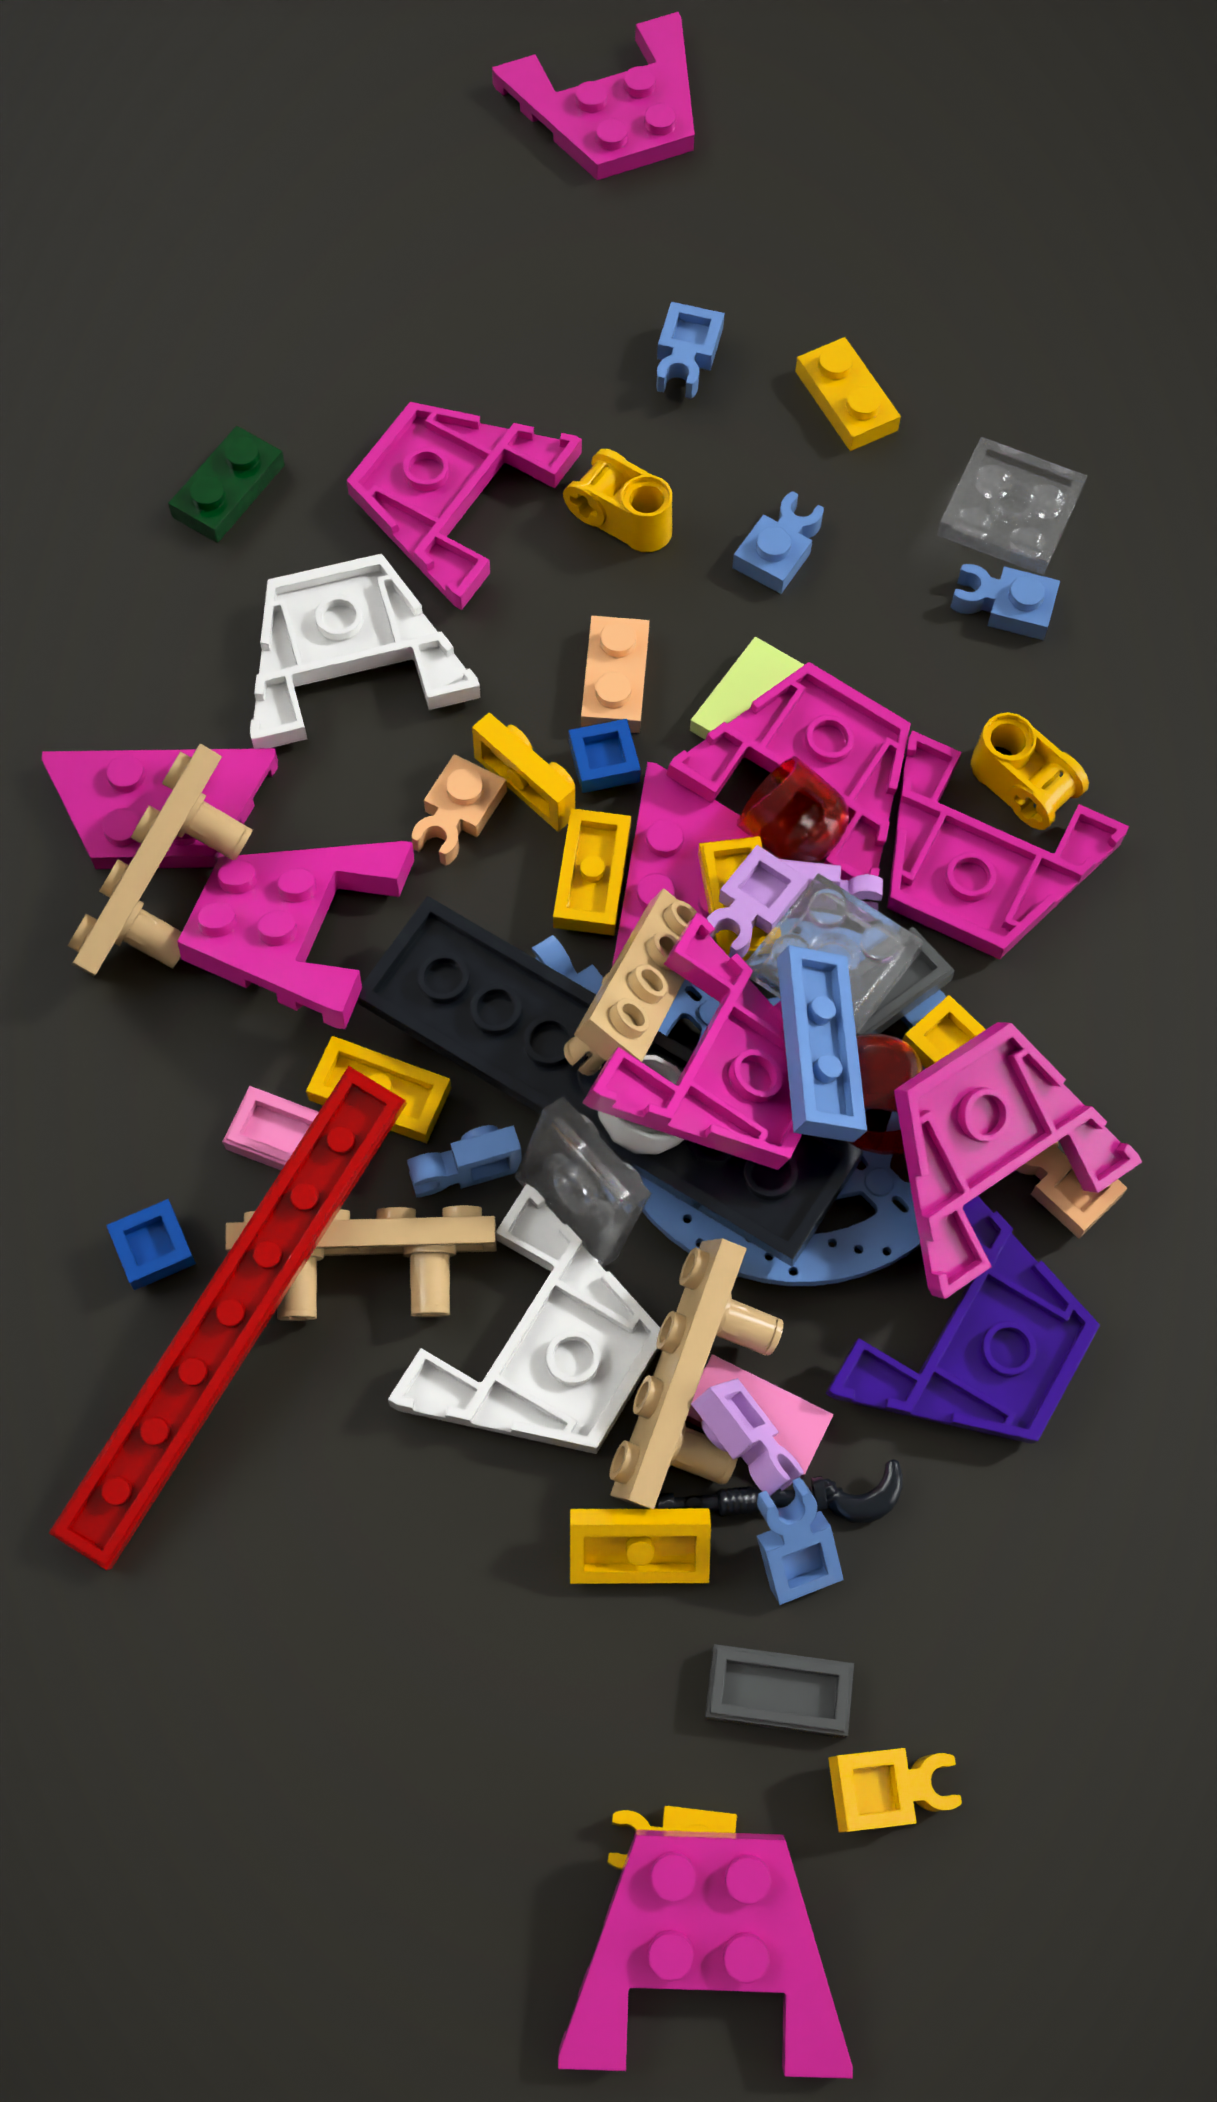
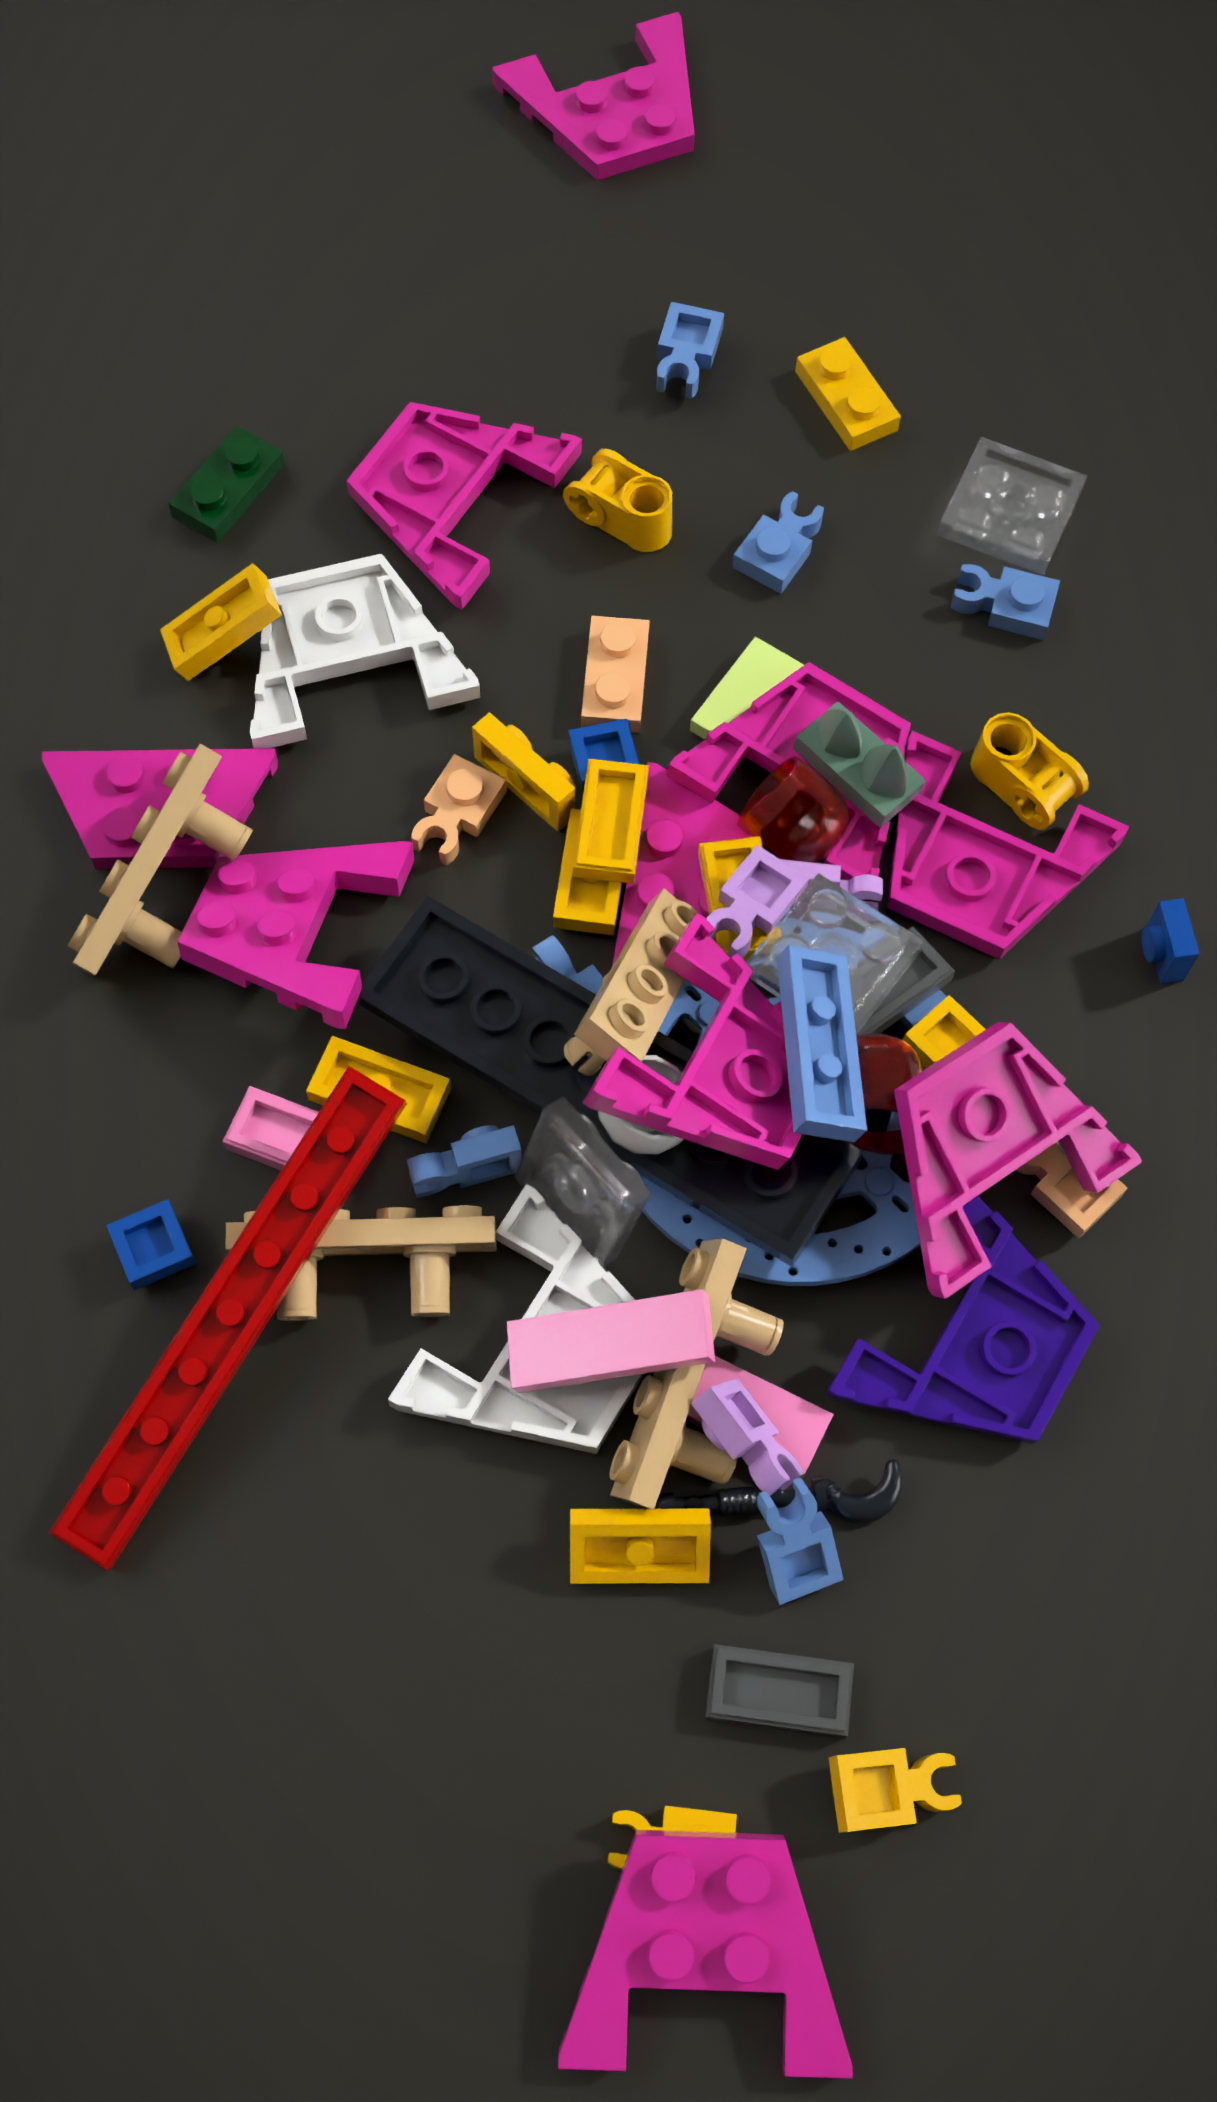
(220, 622): none -> yellow plate
(610, 821): none -> yellow tile
(610, 1341): none -> bright pink tile
(859, 764): none -> sand green tile
(1170, 941): none -> blue plate

